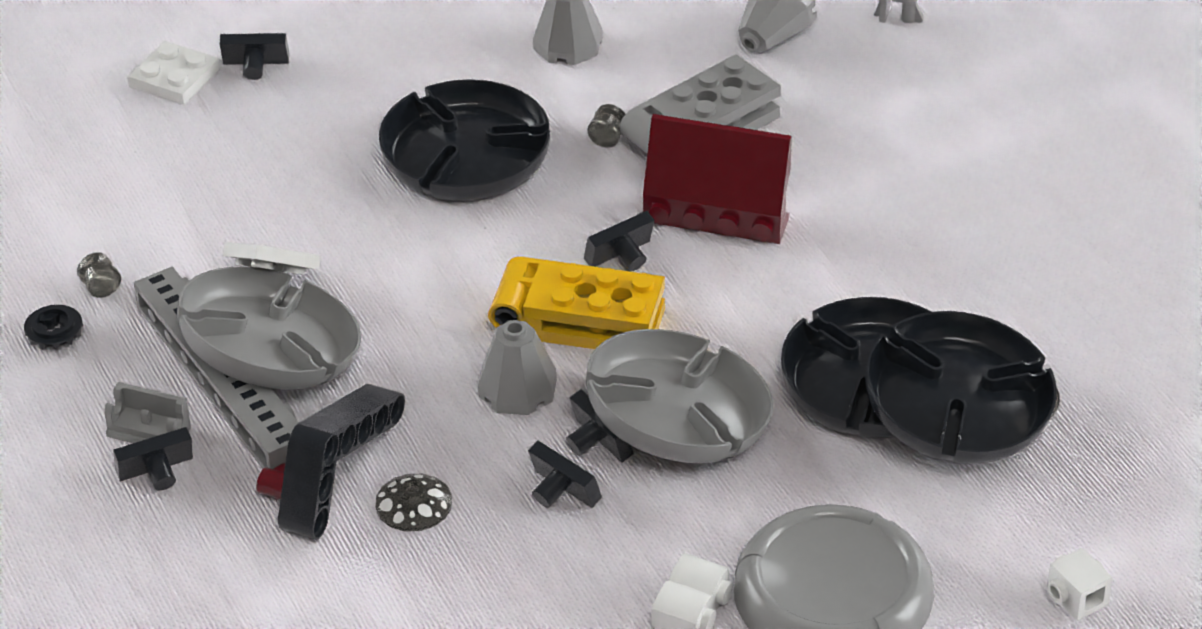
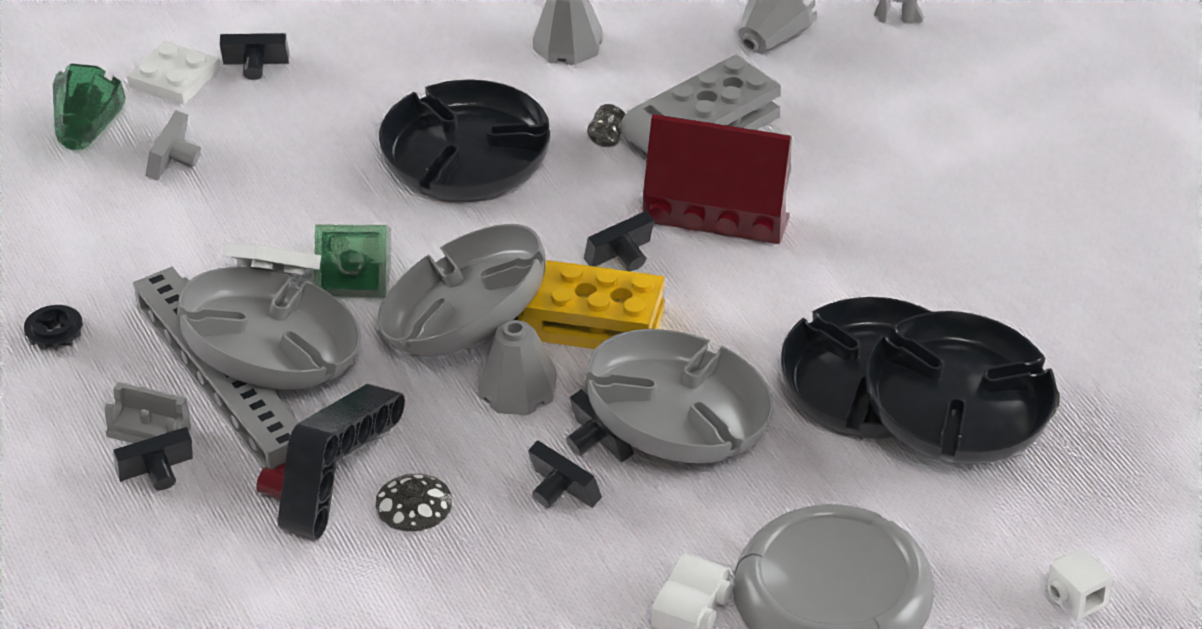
(84, 104): none -> clear green cone
(99, 274): clear smoke wheel -> none
(171, 145): none -> light grey tile
(353, 259): none -> clear green slope
(465, 294): none -> light grey piece

